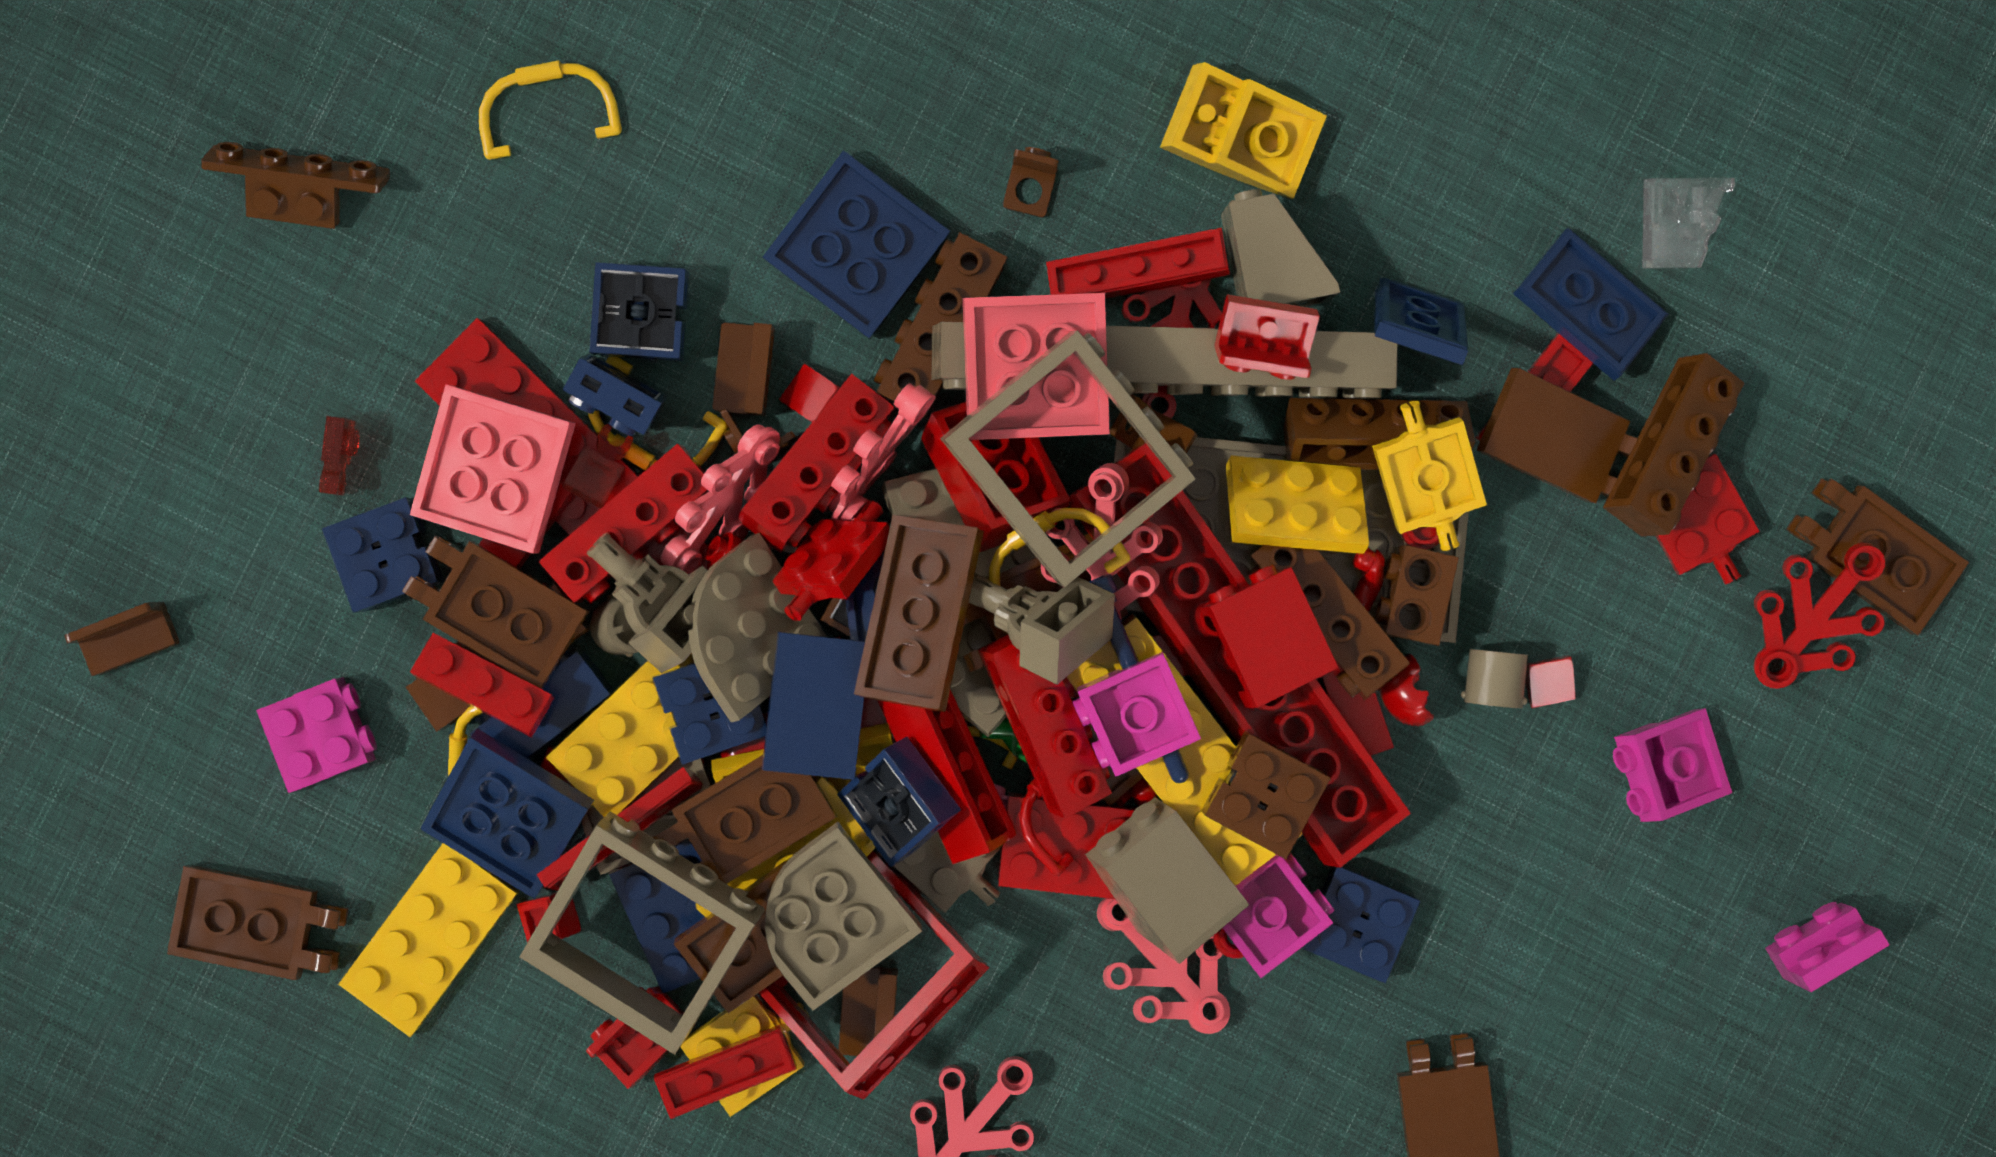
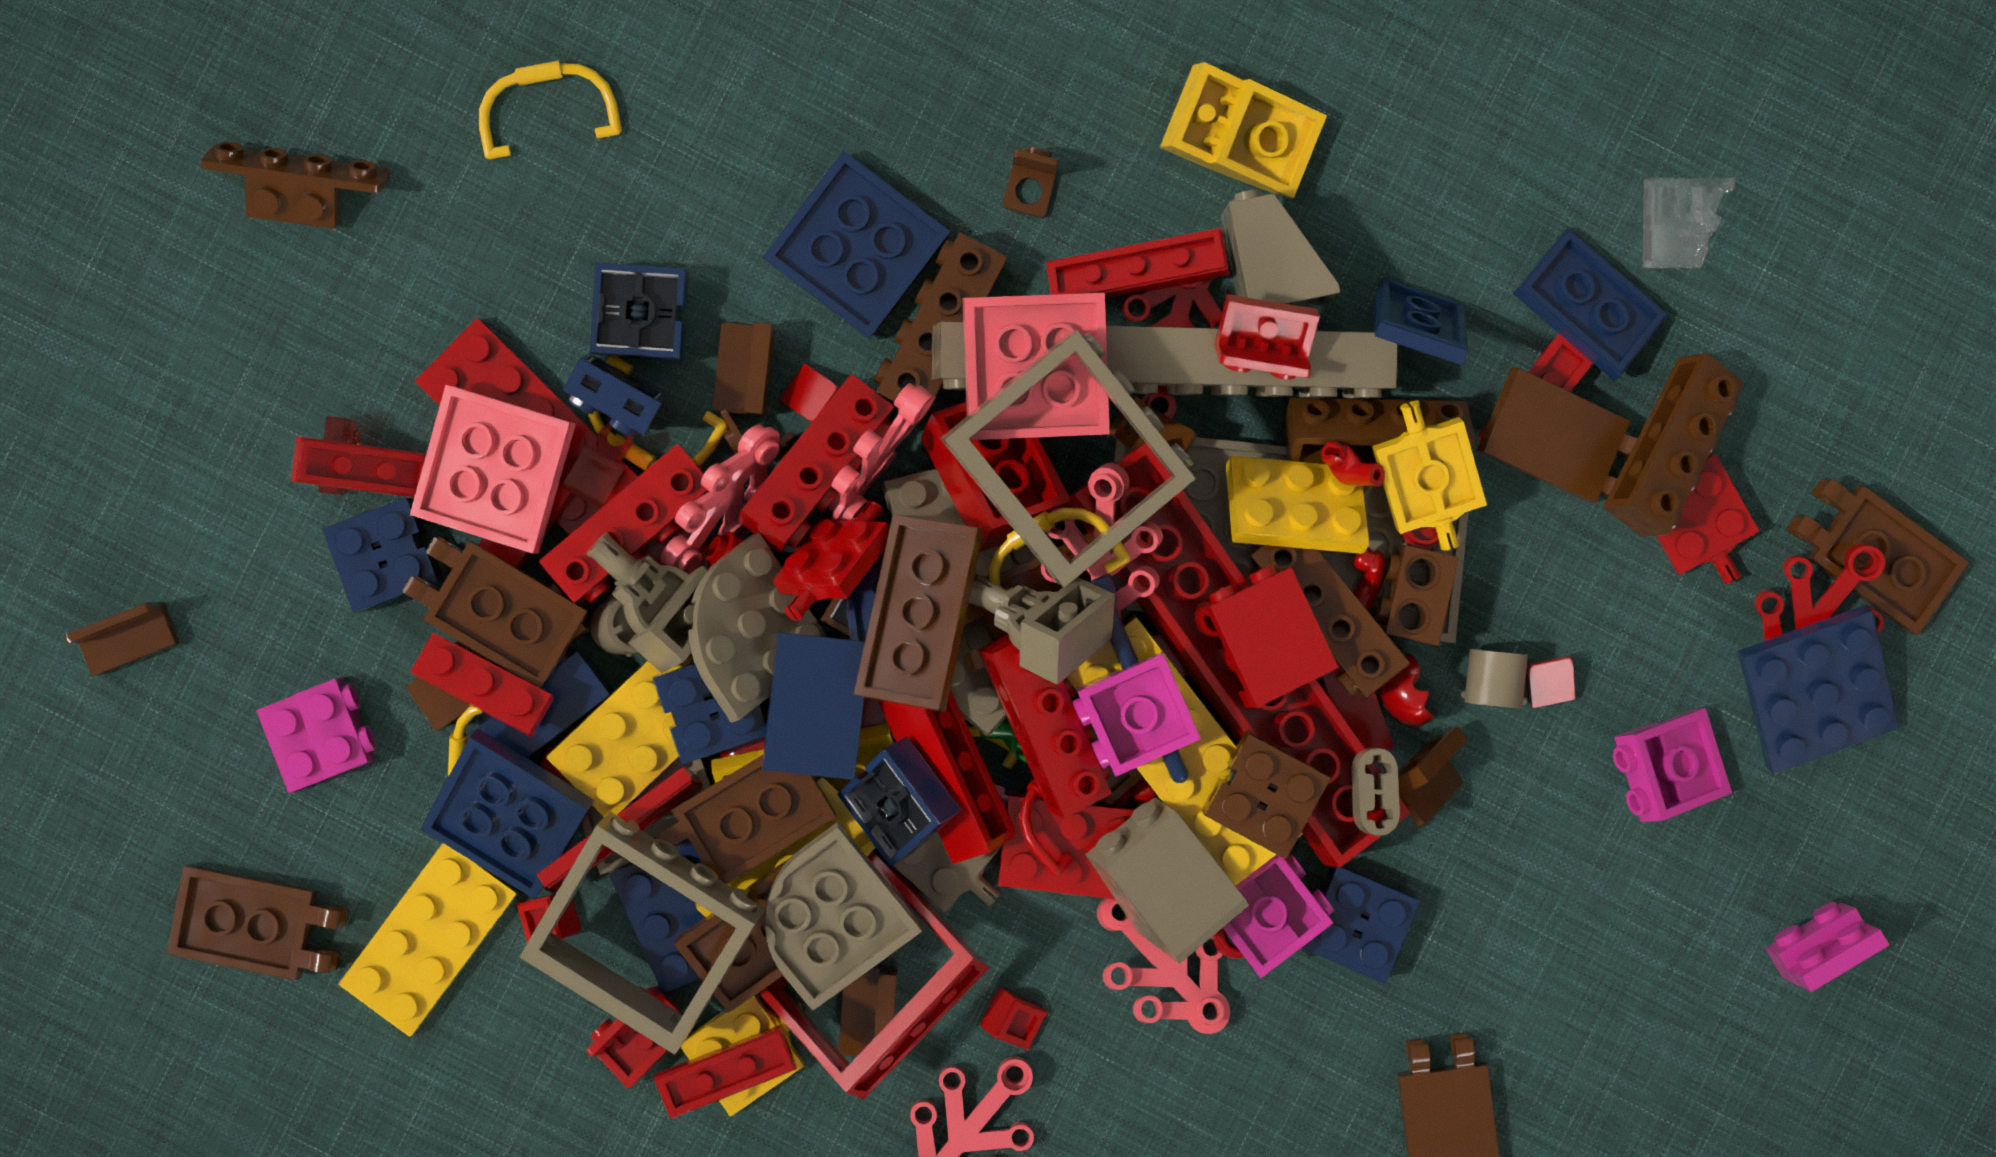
(356, 467): none -> red tile
(1013, 1018): none -> red slope
(1348, 466): none -> red arm
(1386, 790): none -> dark tan beam
(1429, 776): none -> reddish brown panel
(1818, 689): none -> dark blue plate

